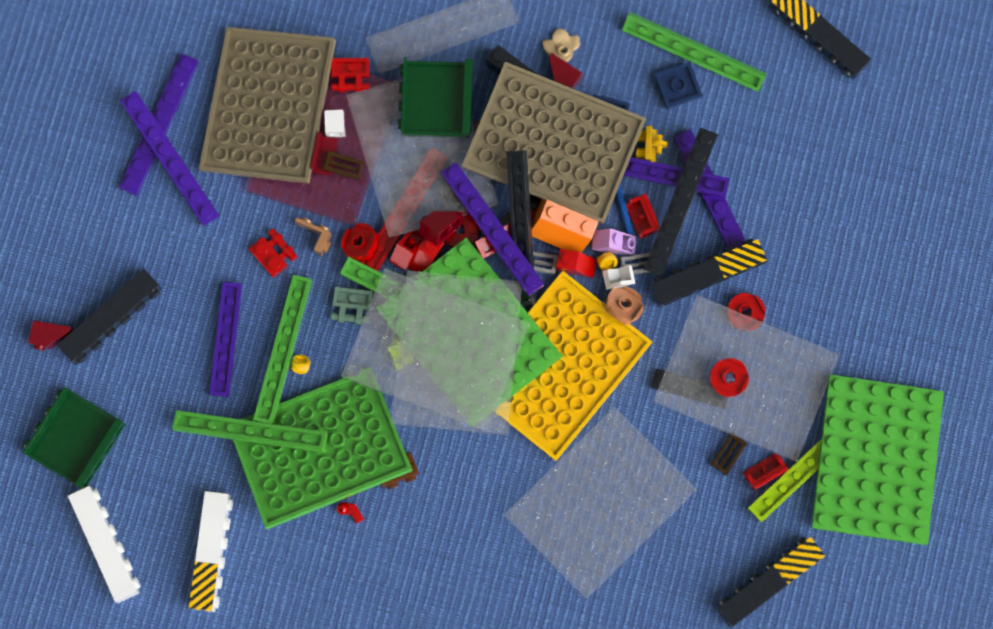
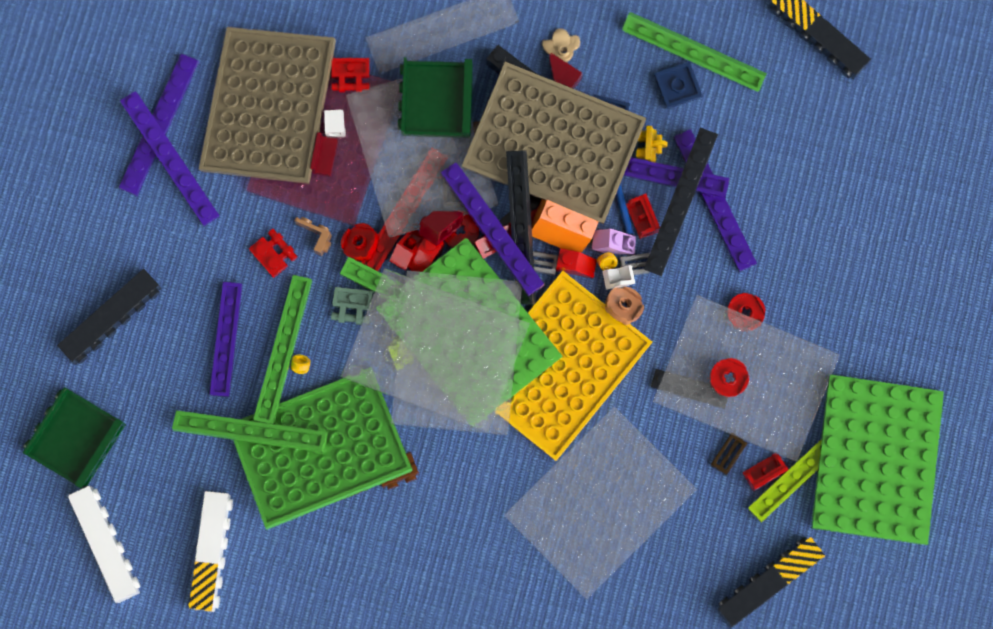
(47, 335): dark red slope -> none
(340, 172): dark brown tile -> none
(350, 509): red arm -> none
(709, 273): black brick -> none

